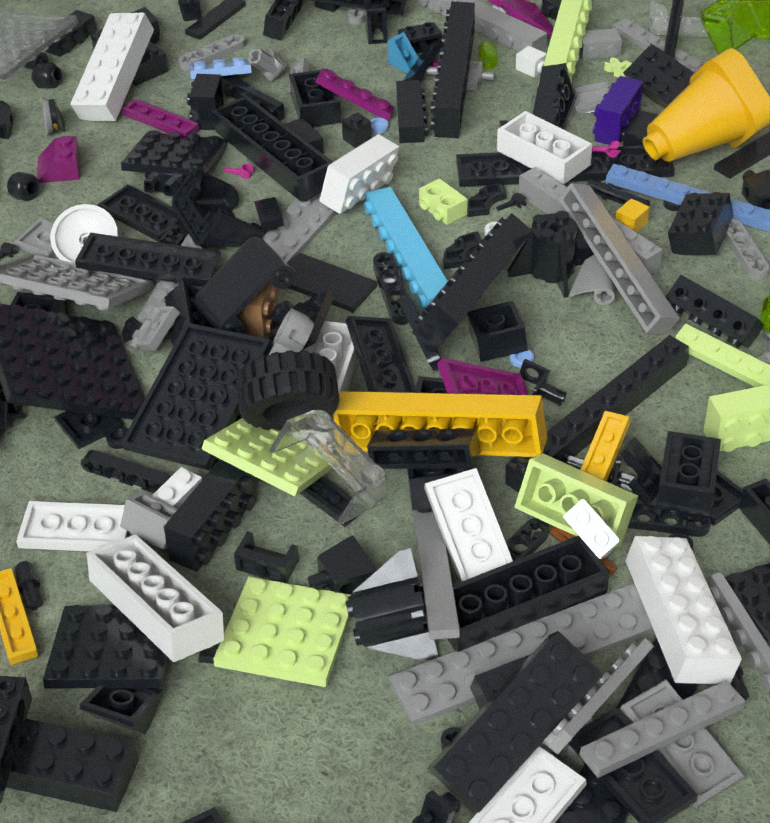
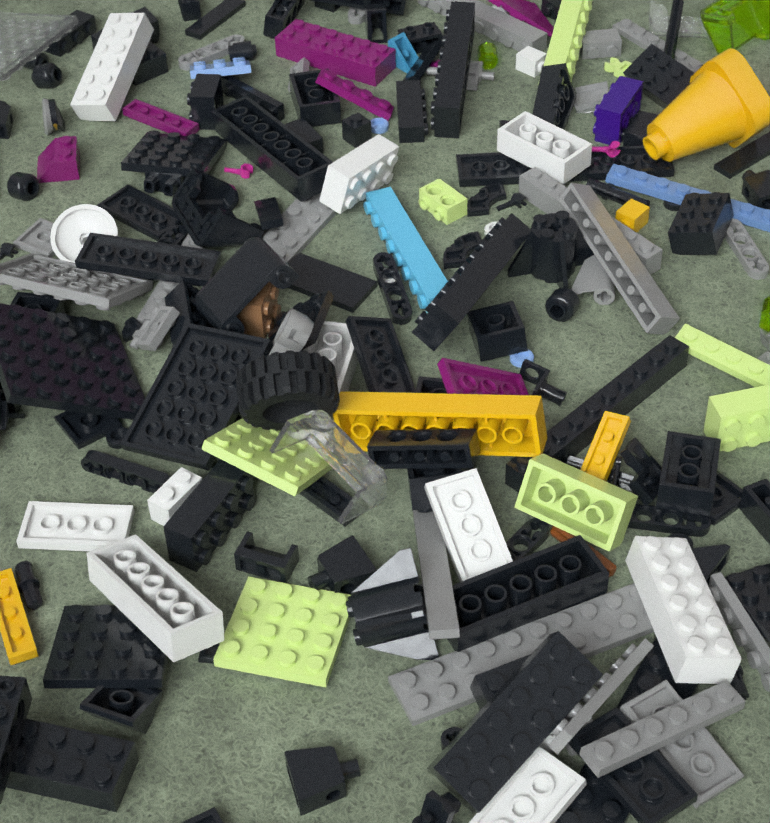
(146, 517): light grey brick -> none
(242, 49): none -> black brick
(267, 62): light grey piece -> none
(280, 311): black tile -> none
(318, 776): none -> black torso
(336, 51): none -> magenta brick
(412, 314): black beam -> none
(562, 304): none -> black head
(591, 528): white bracket -> none
(711, 559): none -> black slope
(715, 312): black brick -> none

